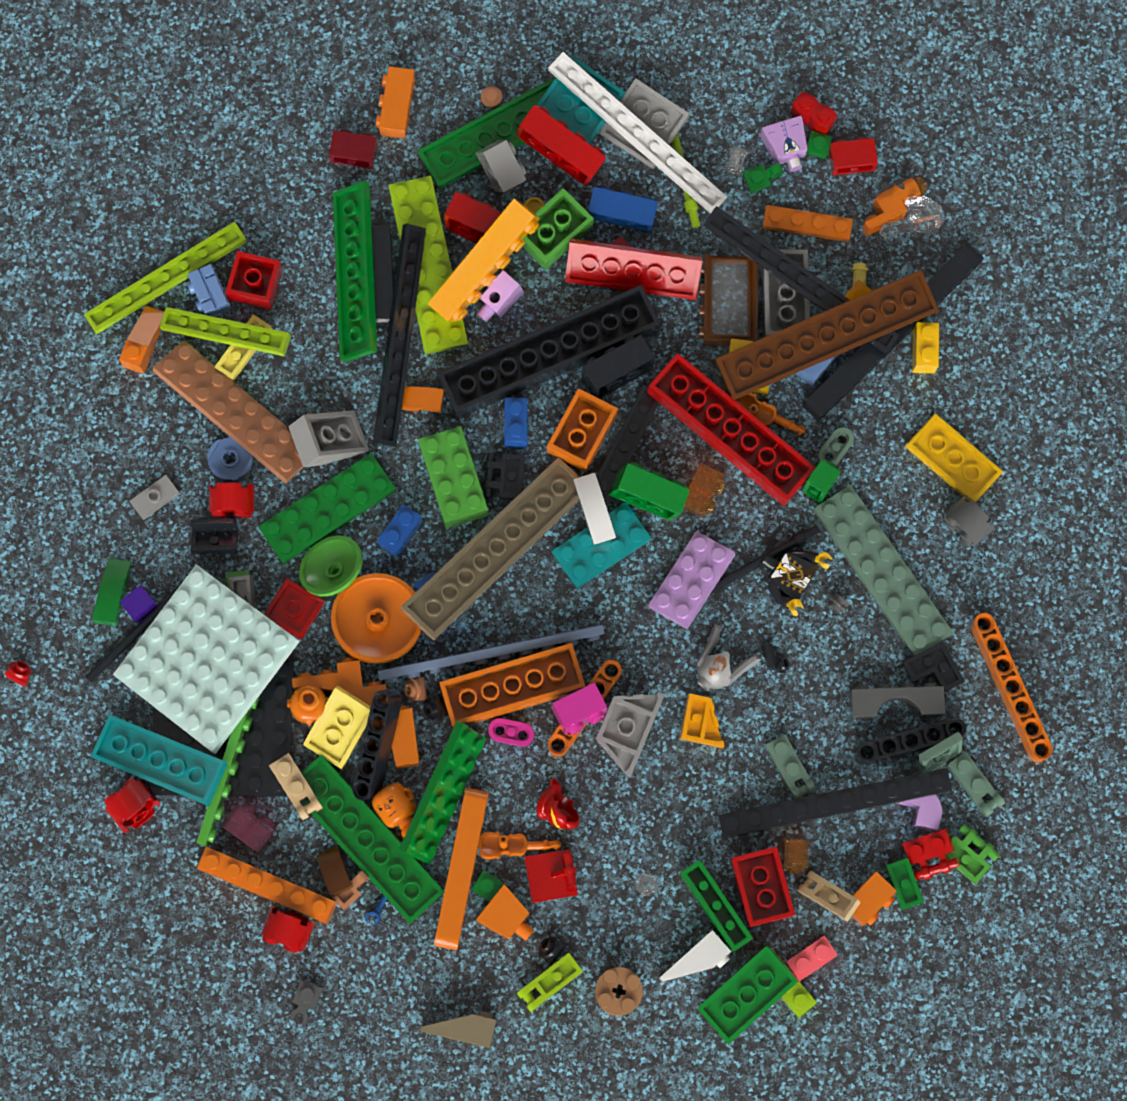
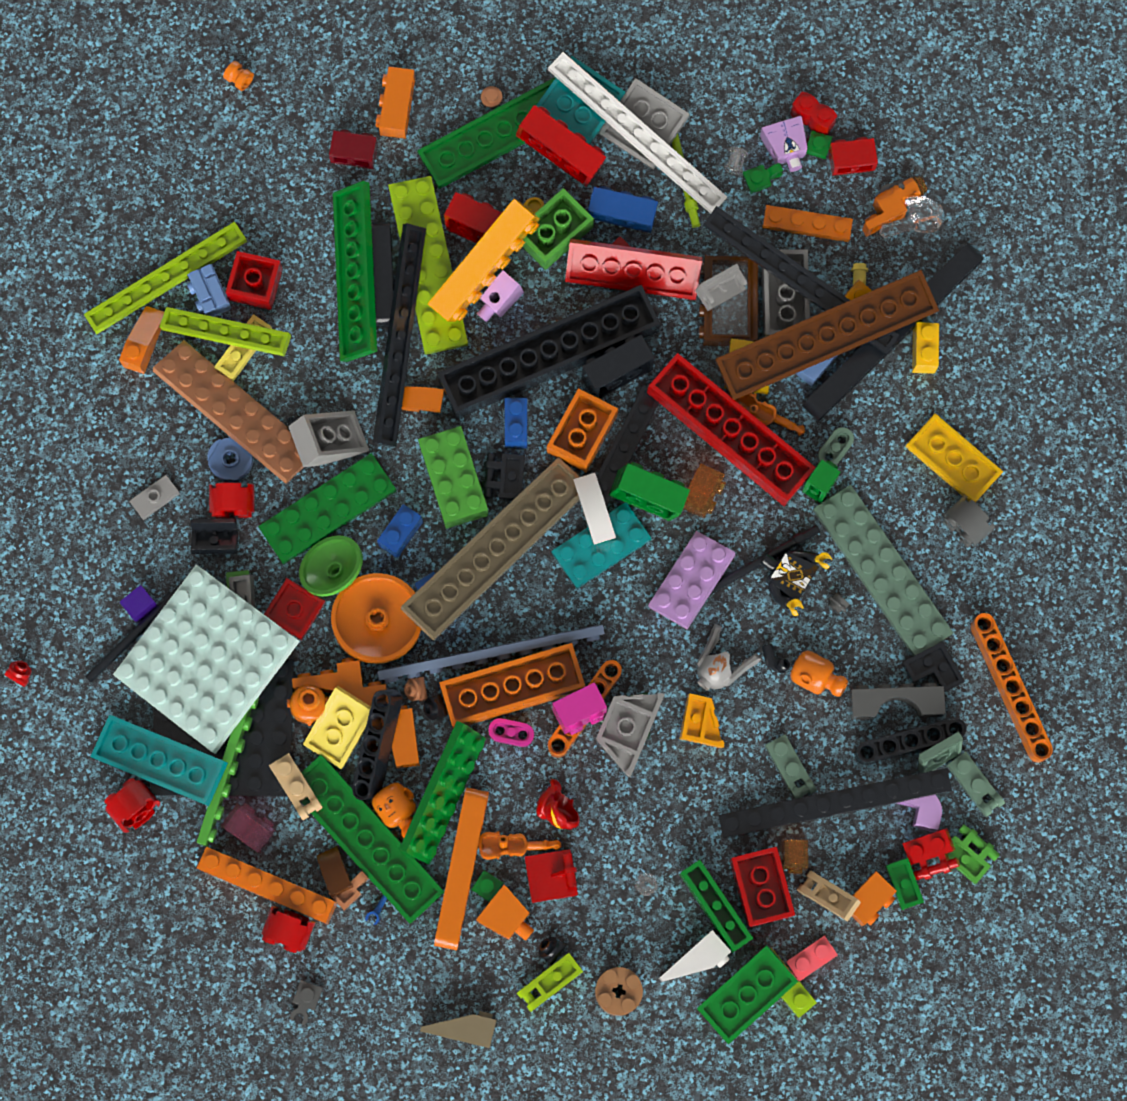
(111, 592): green slope -> none
(238, 75): none -> orange wheel
(501, 165): light grey brick -> none
(721, 287): none -> light grey hinge
(817, 674): none -> orange piece

